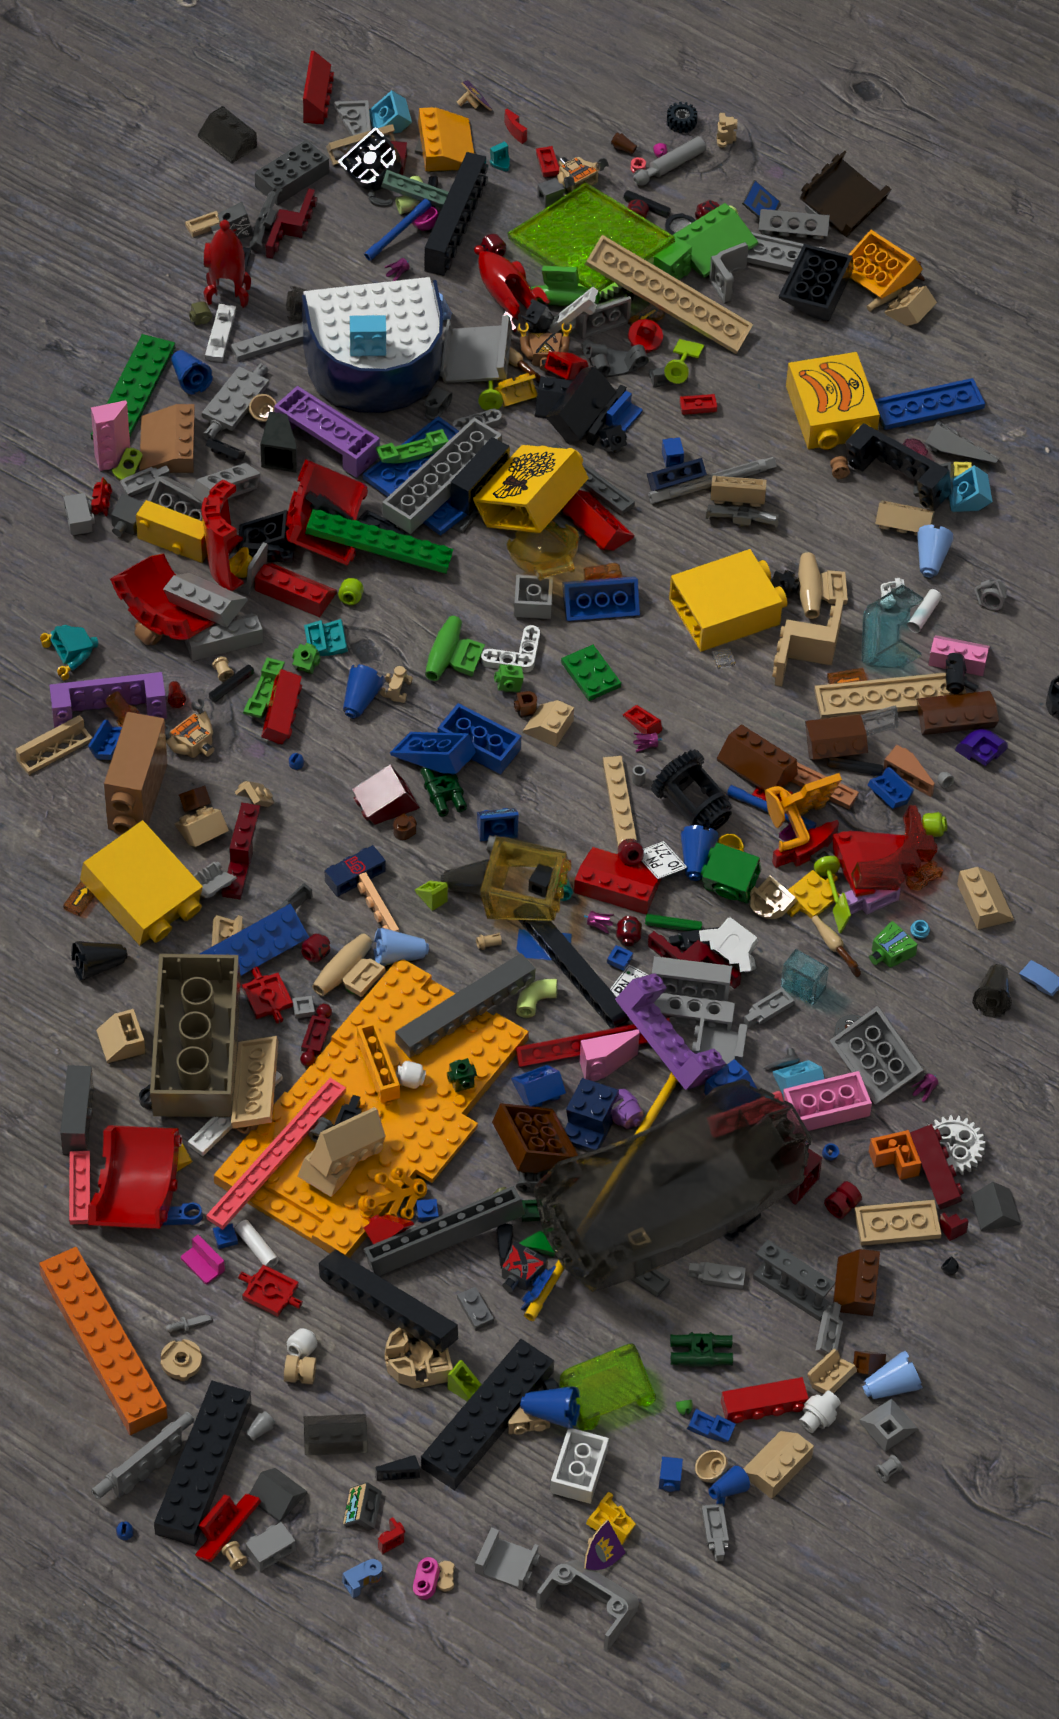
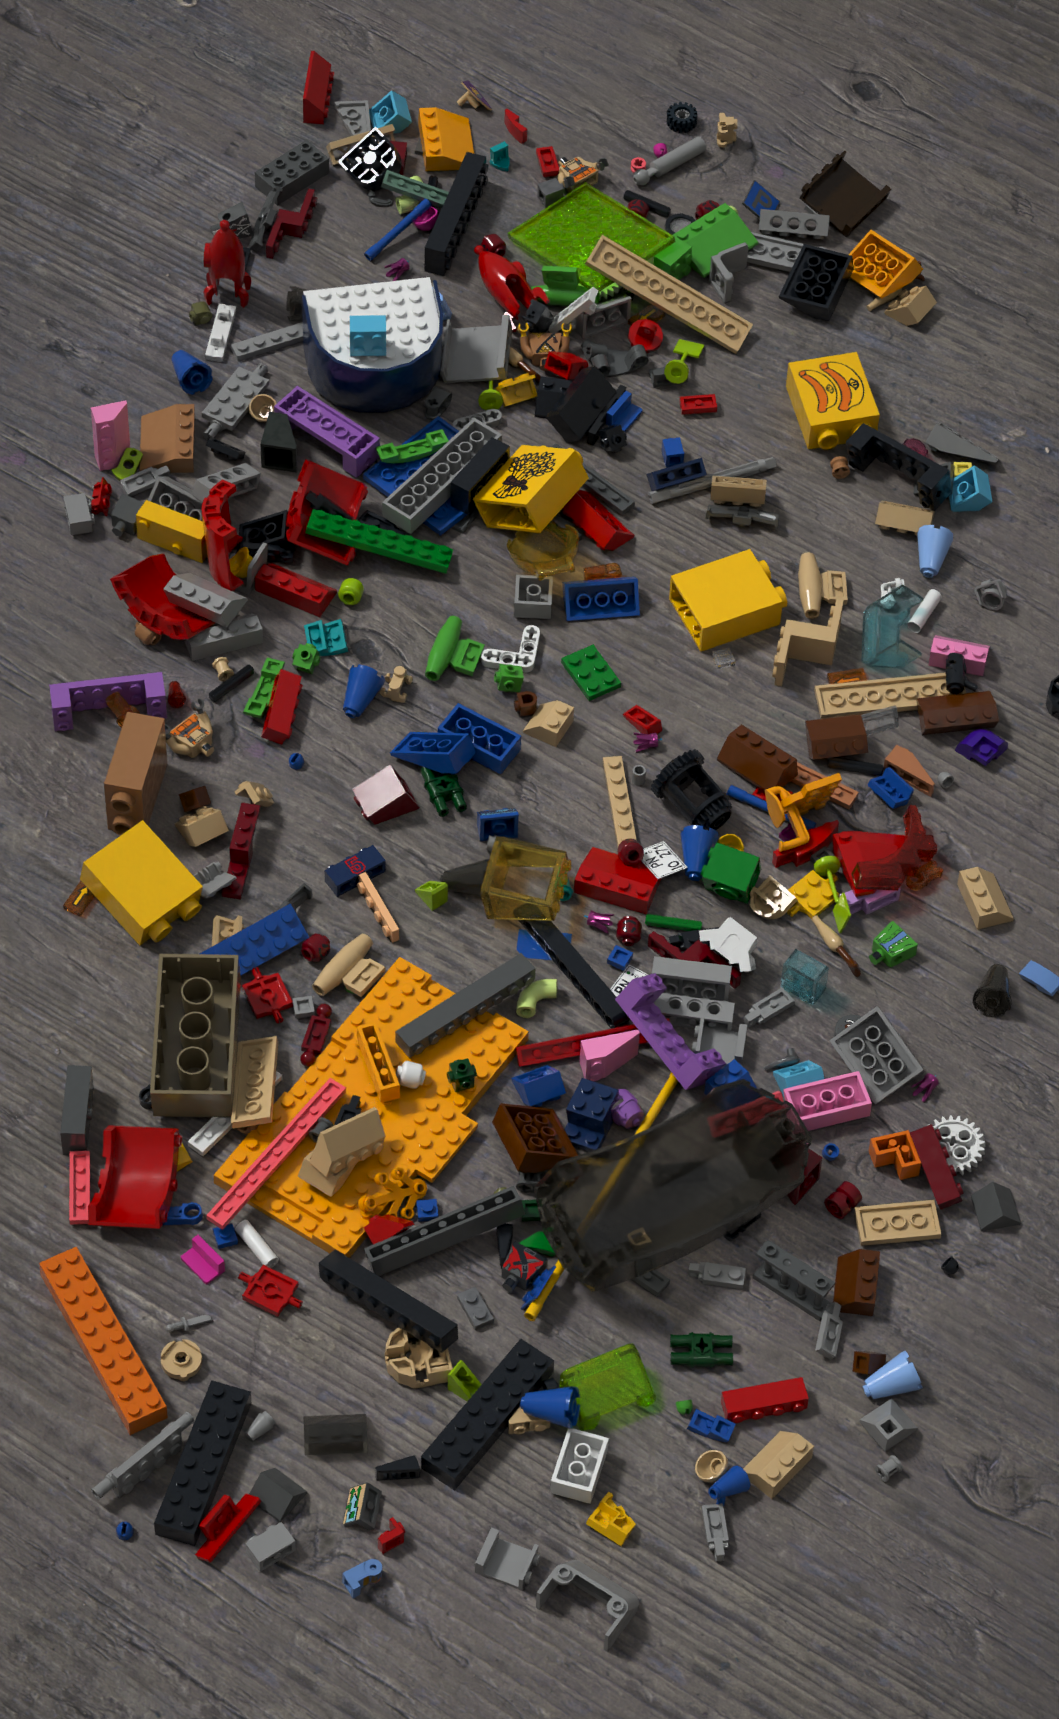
(62, 734): tan fence -> none
(71, 645): teal torso -> none
(96, 957): black cone -> none
(105, 741): blue bracket -> none
(121, 1037): tan slope -> none
(141, 376): green plate -> none
(202, 224): tan tile -> none
(228, 135): clear smoke slope -> none
(234, 1555): tan bush -> none
(300, 1369): tan wheel -> none
(301, 1343): white head -> none
(396, 946): light blue cone -> none
(404, 827): reddish brown plate -> none
(426, 1576): dark pink plate -> none
(446, 1575): tan piece -> none
(488, 941): tan pin -> none
(540, 880): black brick -> none
(603, 1548): dark purple shield -> none
(622, 143): reddish brown cone -> none
(670, 1474): blue brick -> none
(787, 581): black brick -> none
(819, 1411): white piece -> none
(831, 1373): tan bracket -> none
(920, 925): medium azure plate -> none
(929, 403): blue plate -> none
(934, 824): lime head -> none
(953, 1226): dark red panel -> none

